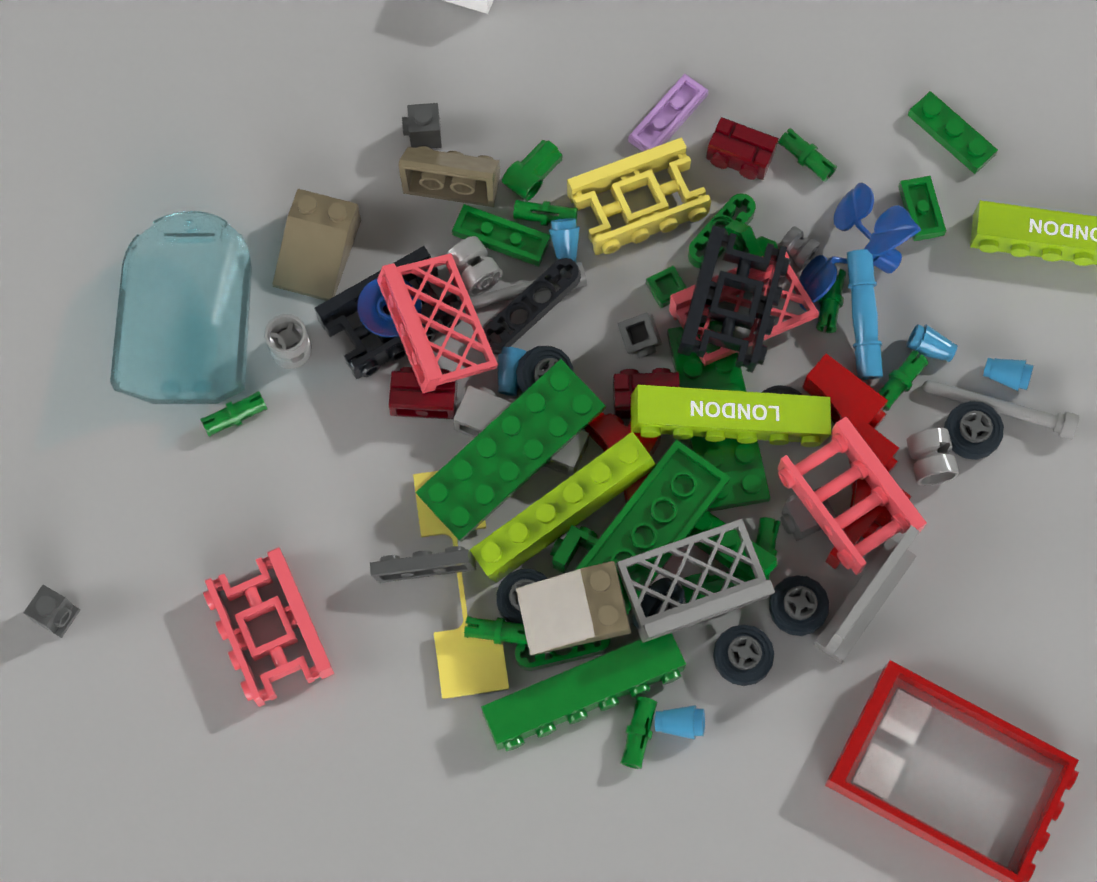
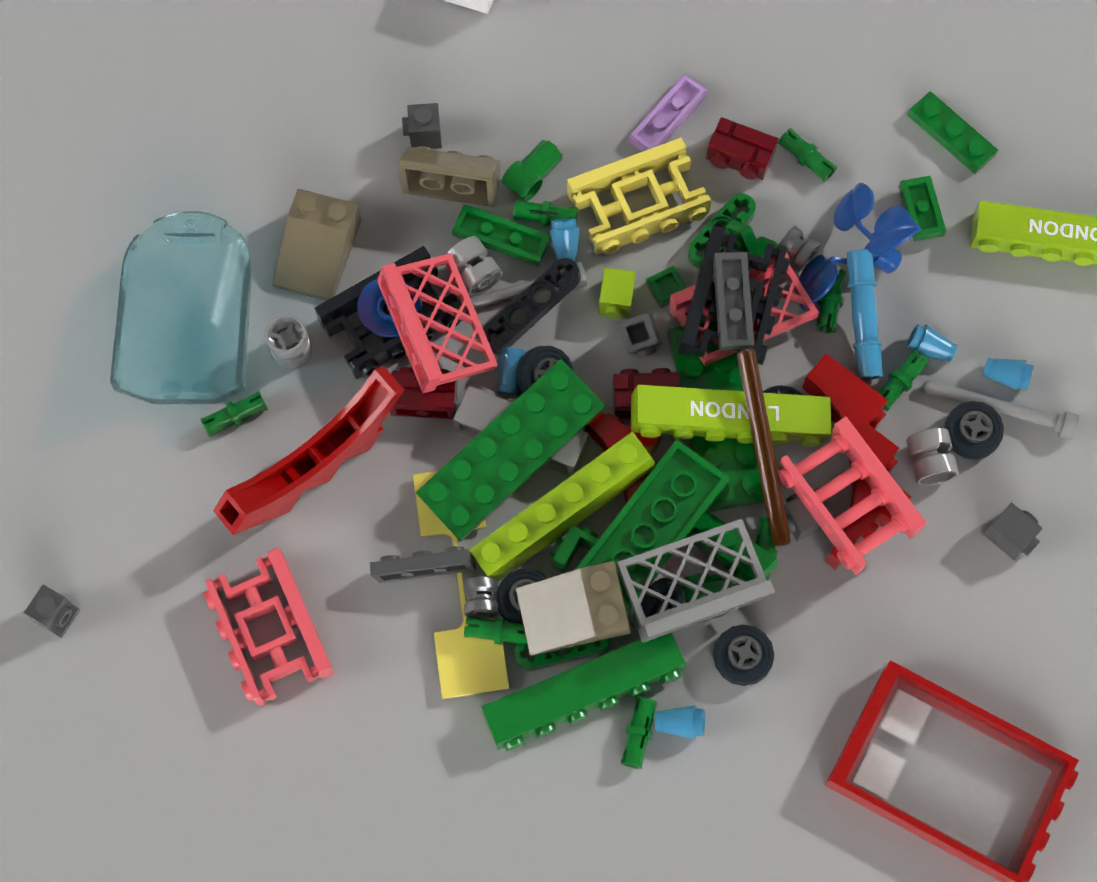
(315, 461): none -> red arch
(480, 597): none -> flat silver wheel
(616, 293): none -> lime brick
(733, 301): none -> dark grey plate
(763, 447): none -> reddish brown axle
(804, 594): black wheel -> none
(867, 597): light grey fence -> none
(1014, 532): none -> dark grey brick

